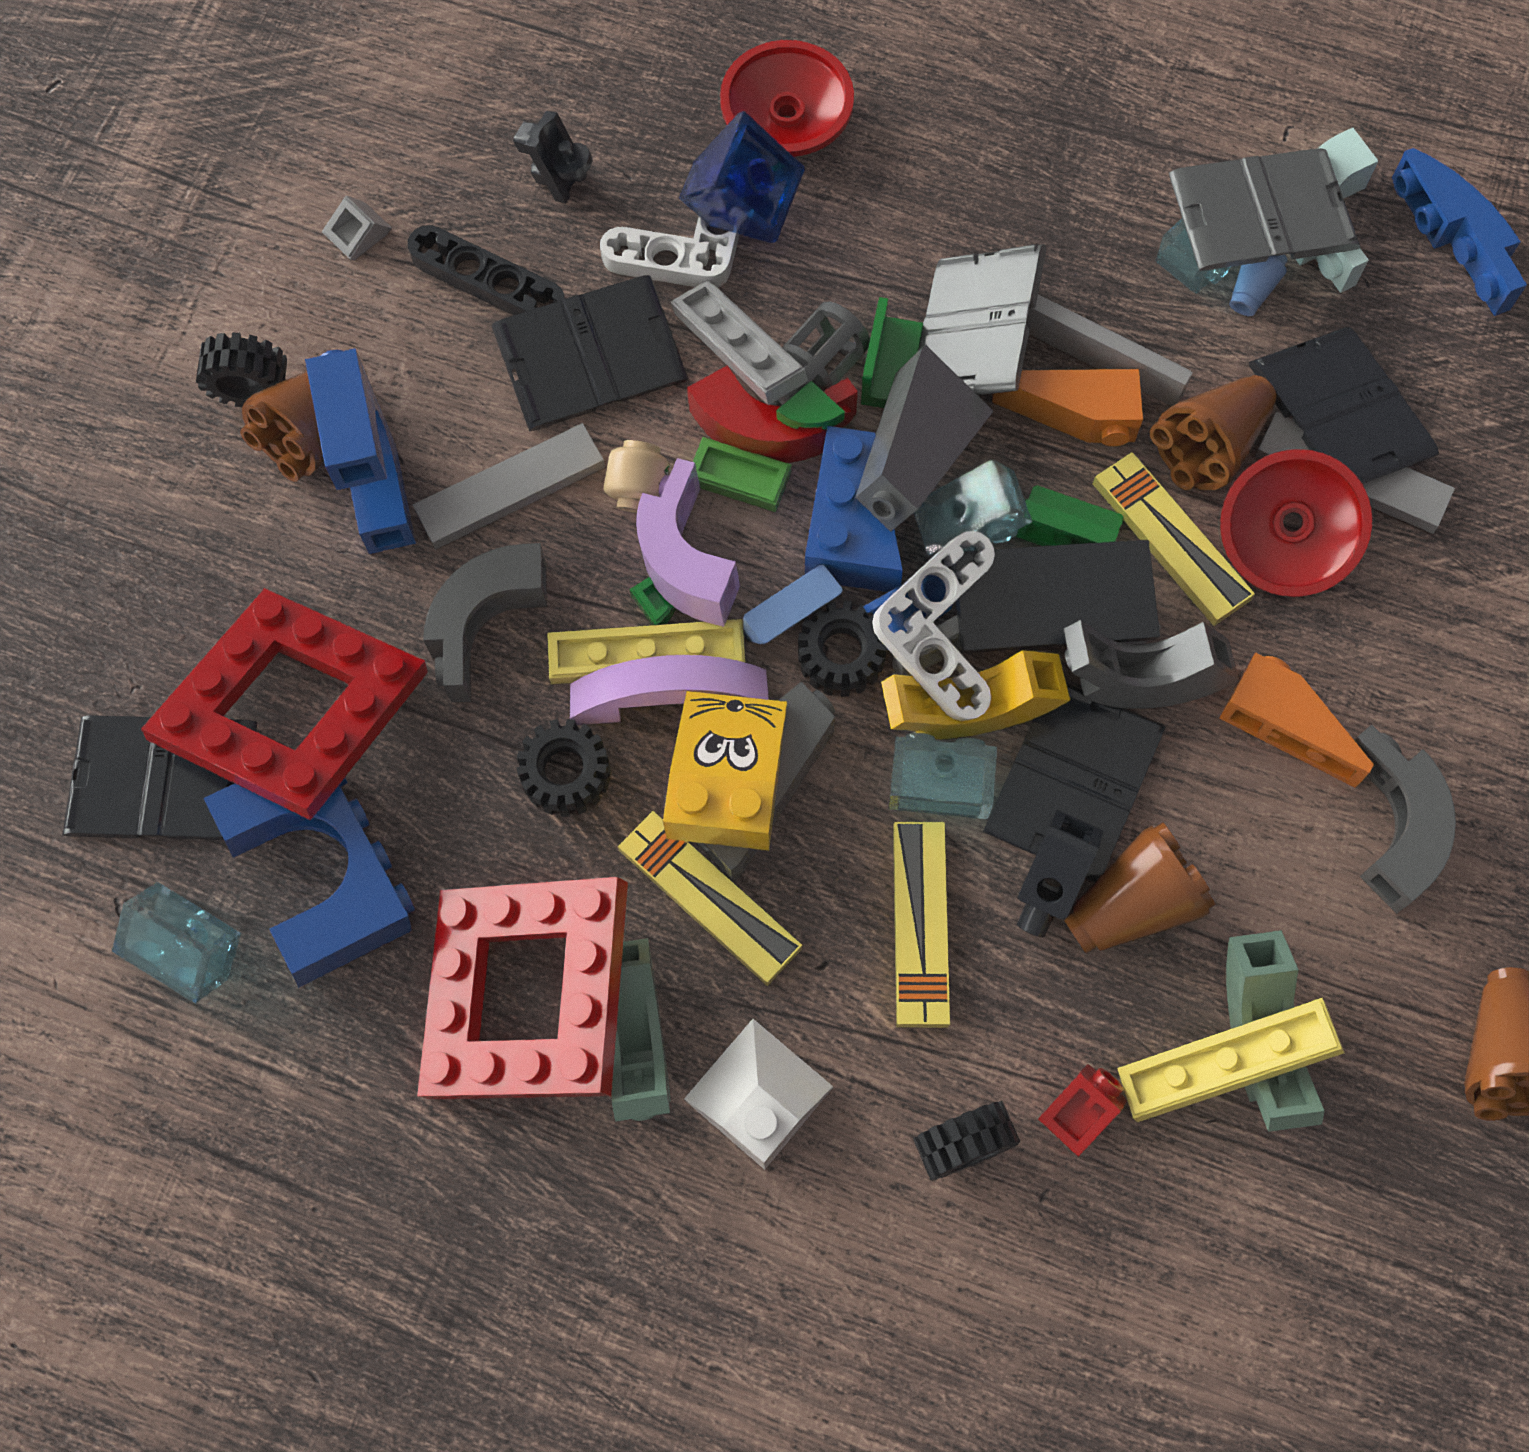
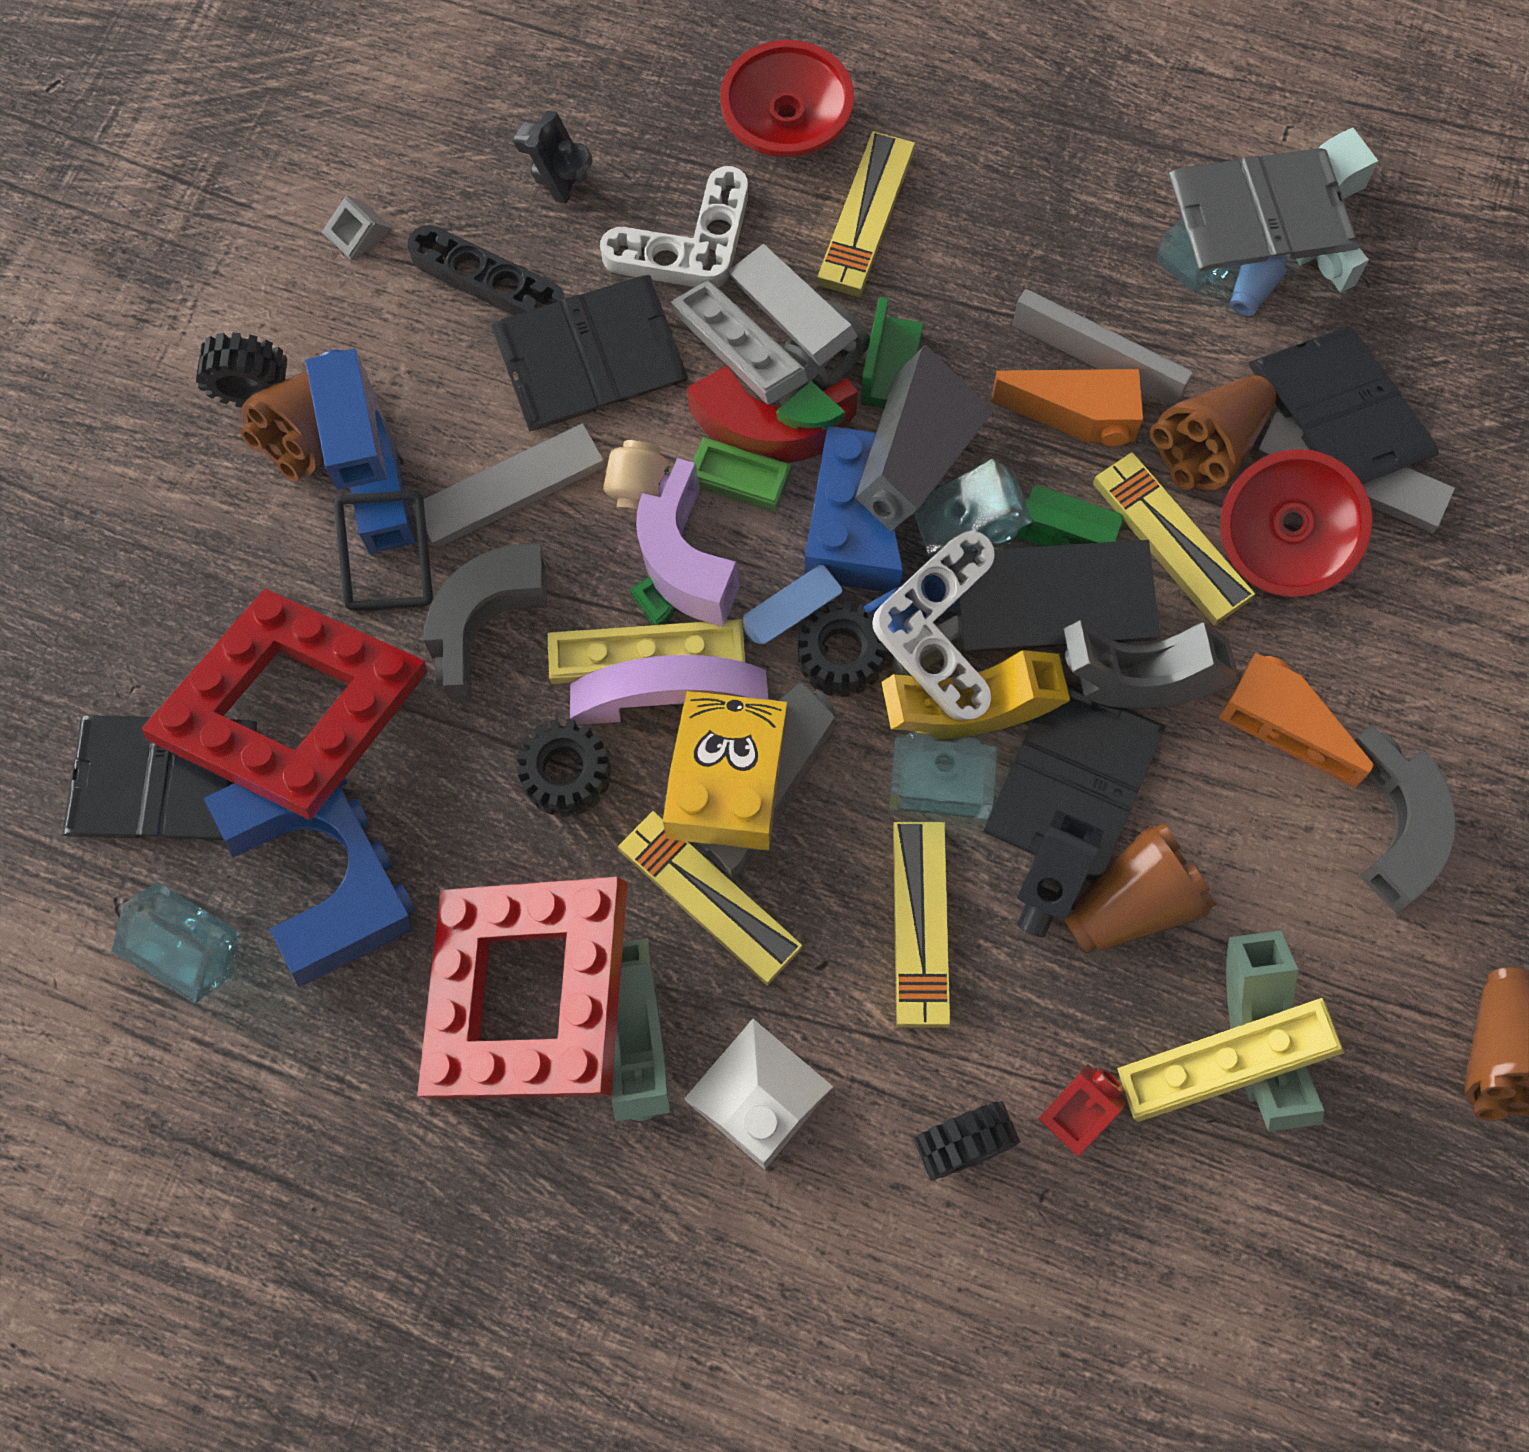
(418, 499): none -> black piece
(743, 181): clear blue slope -> none
(792, 304): none -> light grey tile
(865, 214): none -> light yellow tile
(981, 315): piece -> none
(1458, 214): blue slope -> none

